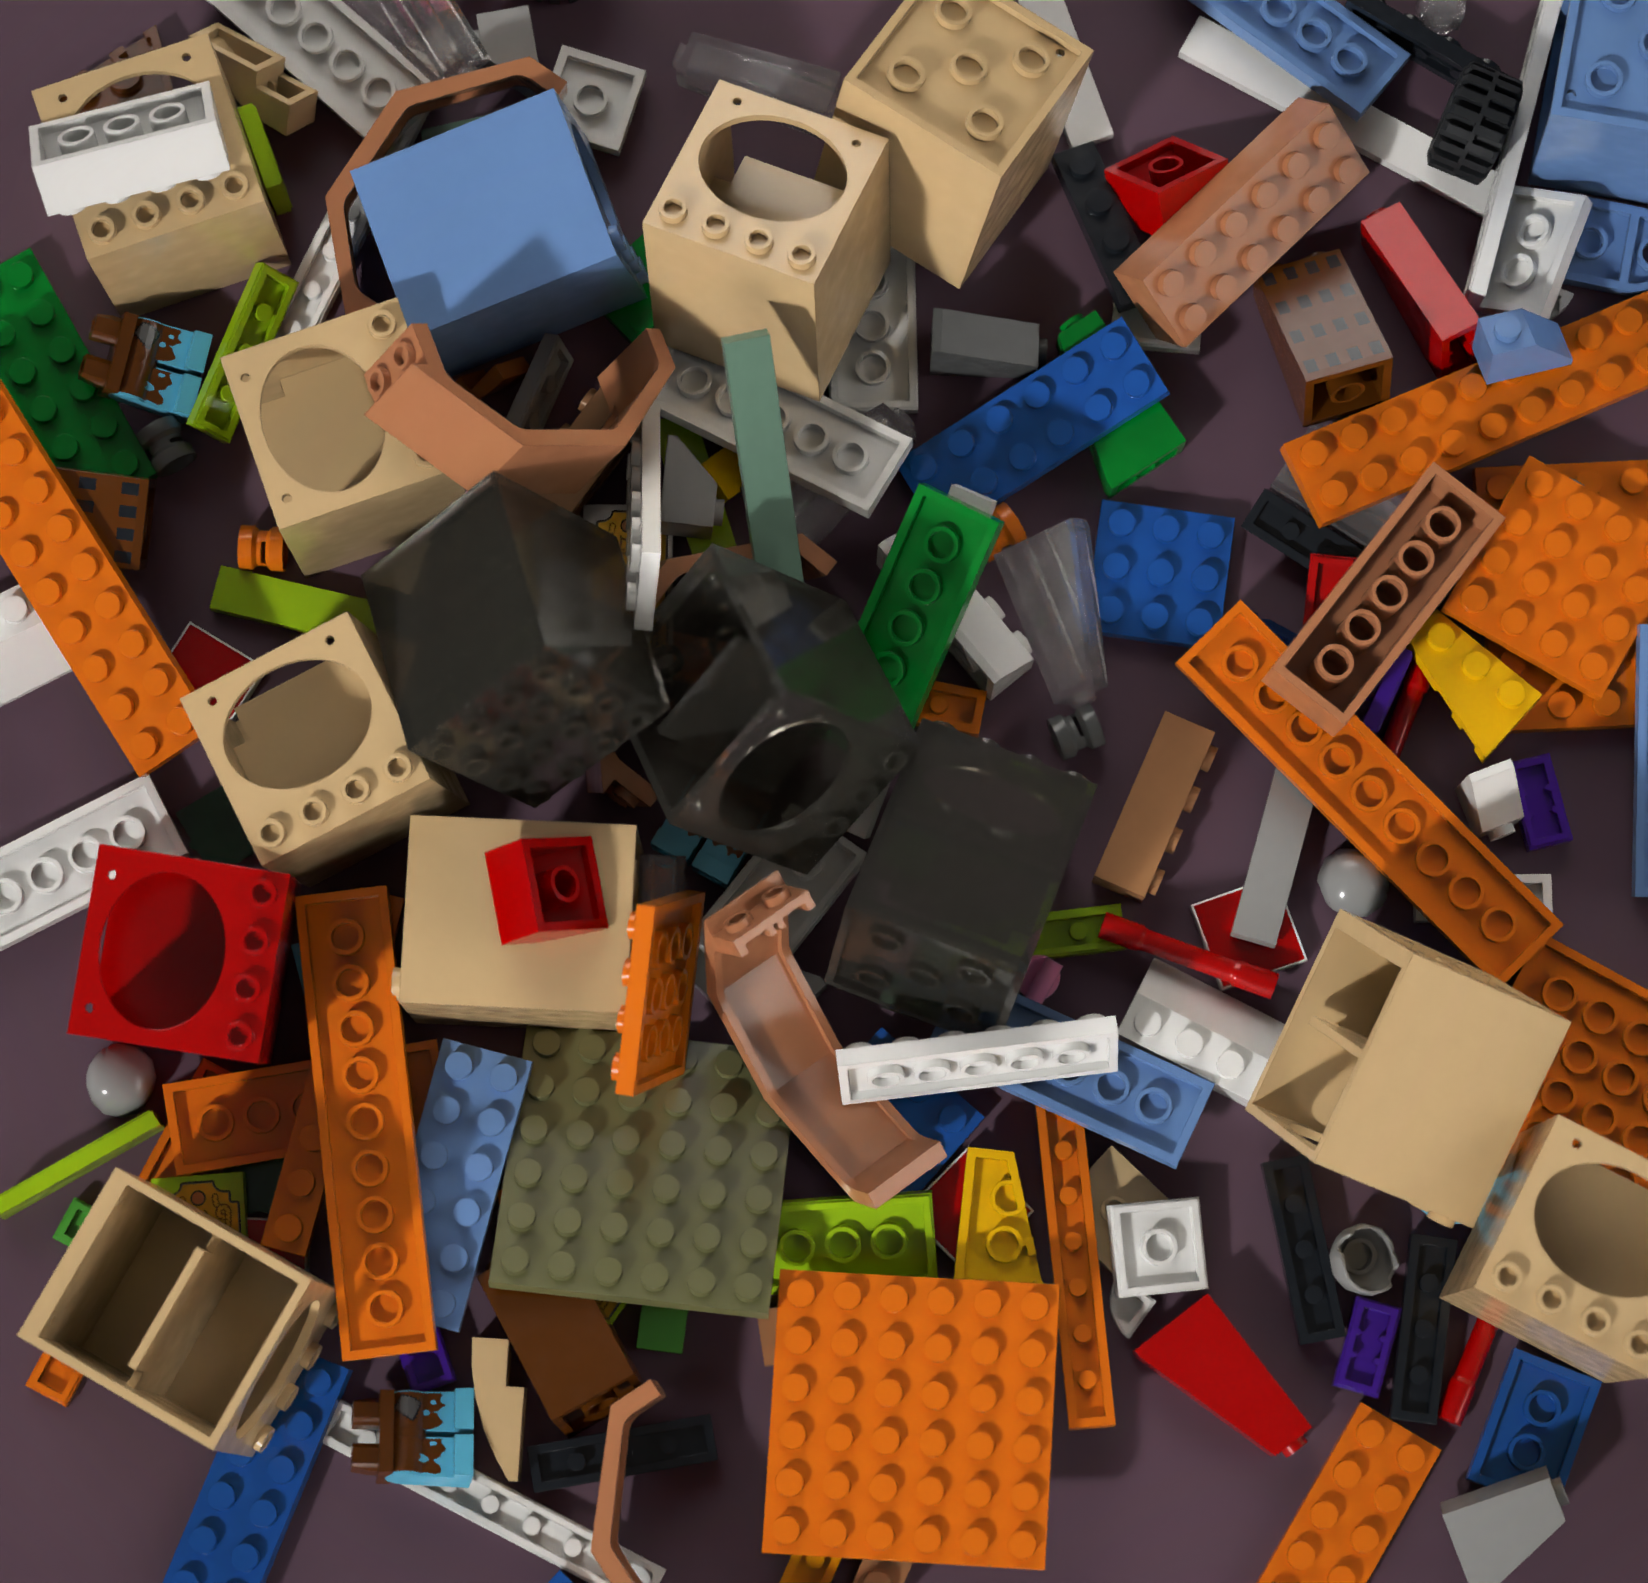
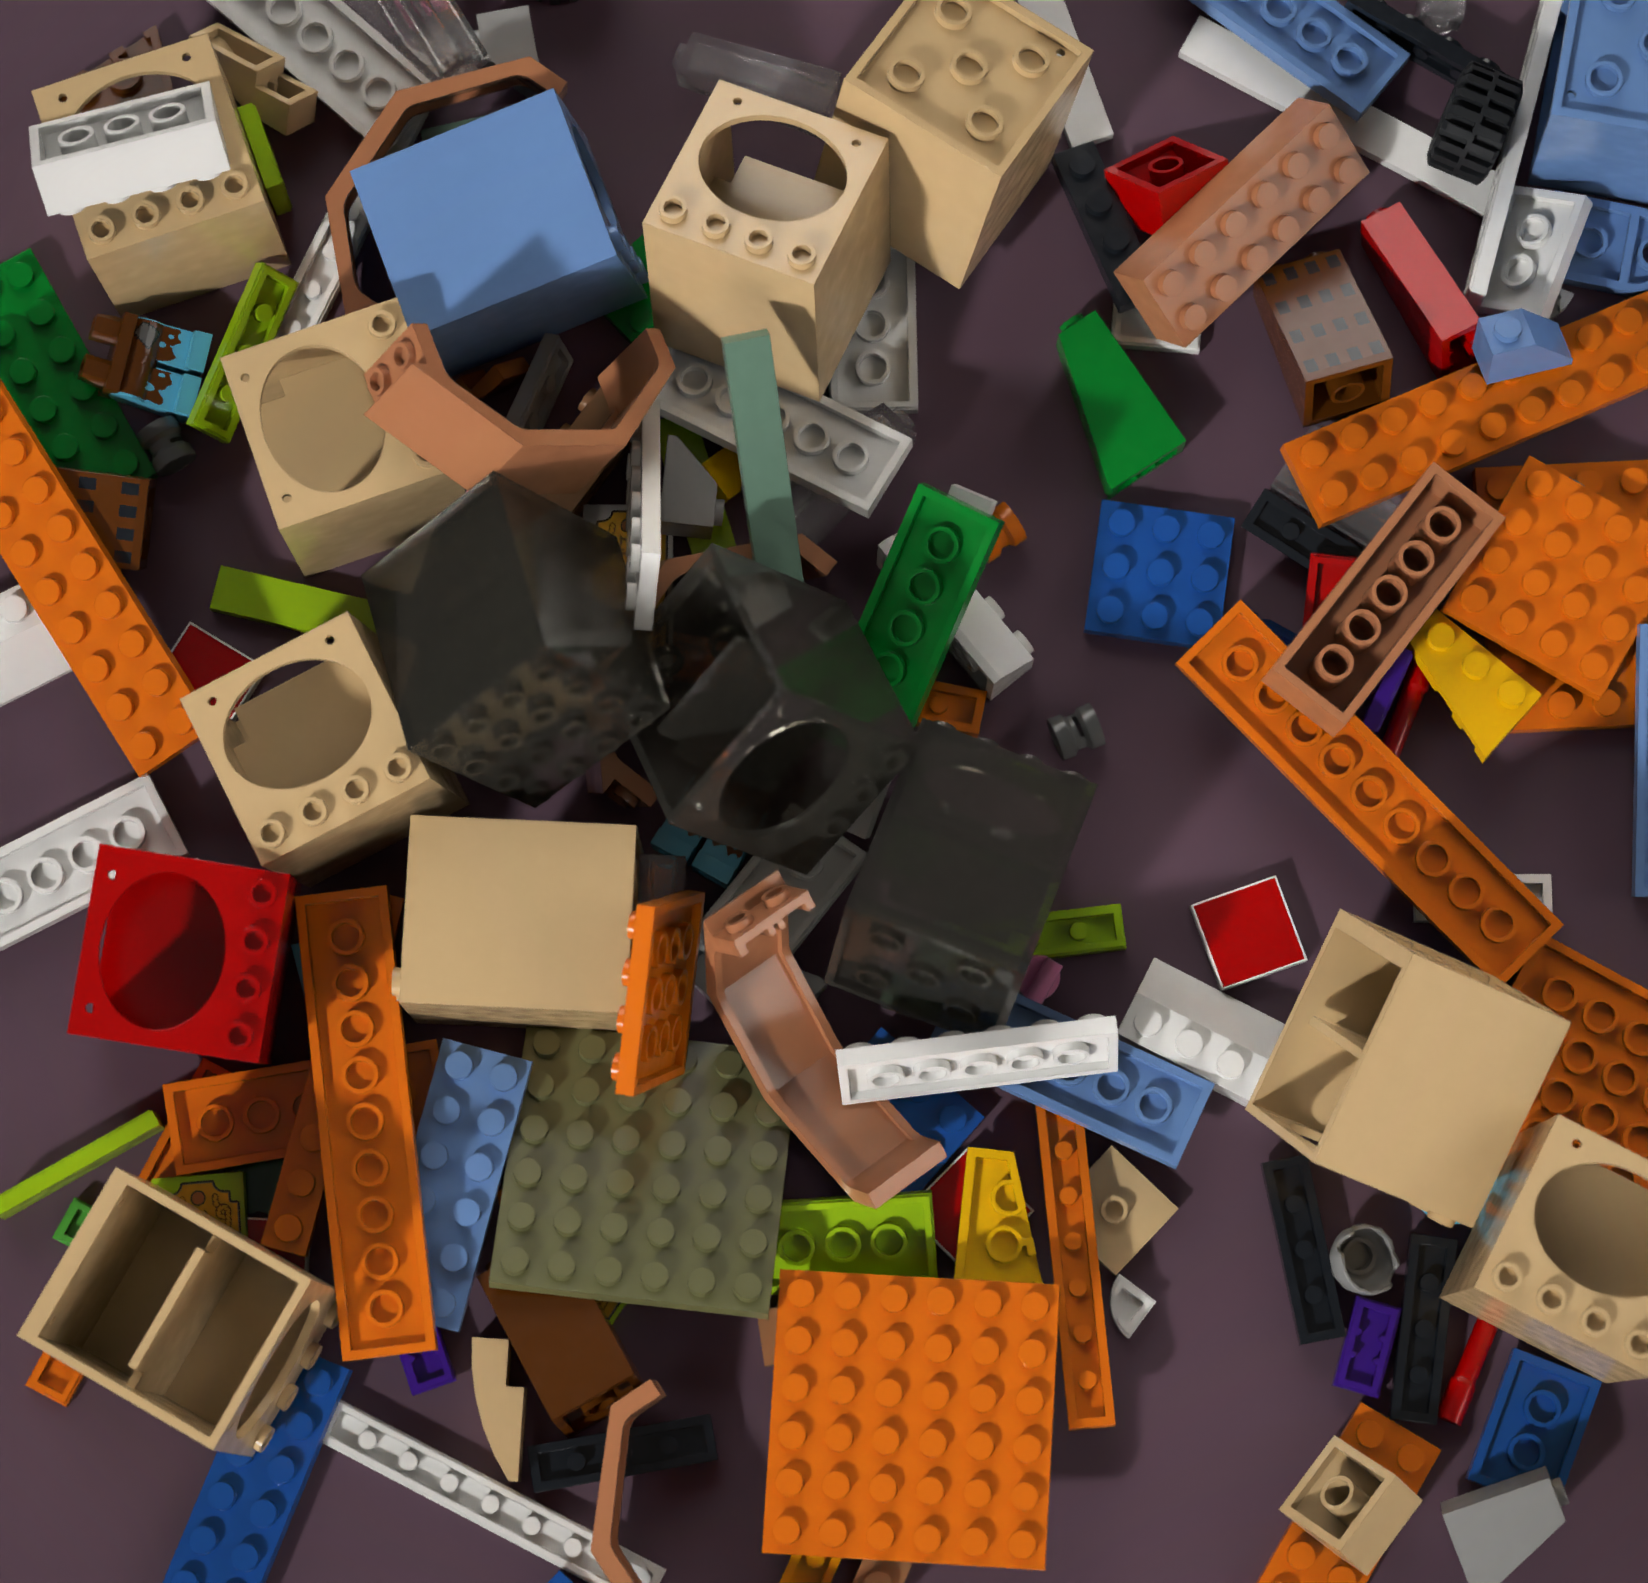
(120, 1080): light grey hair -> none
(215, 829): clear green piece -> none
(261, 548): orange wheel -> none
(418, 1437): hips -> none
(546, 889): red slope -> none
(600, 96): white plate -> none
(662, 1329): bright green tile -> none
(984, 346): dark grey slope -> none
(1042, 418): blue plate -> none
(1058, 608): clear slope -> none
(1154, 807): medium nougat brick -> none
(1157, 1247): white tile -> none
(1221, 1373): red slope -> none
(1237, 973): red piece -> none
(1272, 863): light grey tile -> none
(1351, 1504): none -> tan slope
(1352, 883): light grey hair -> none
(1491, 800): white slope -> none
(1543, 808): dark purple plate -> none

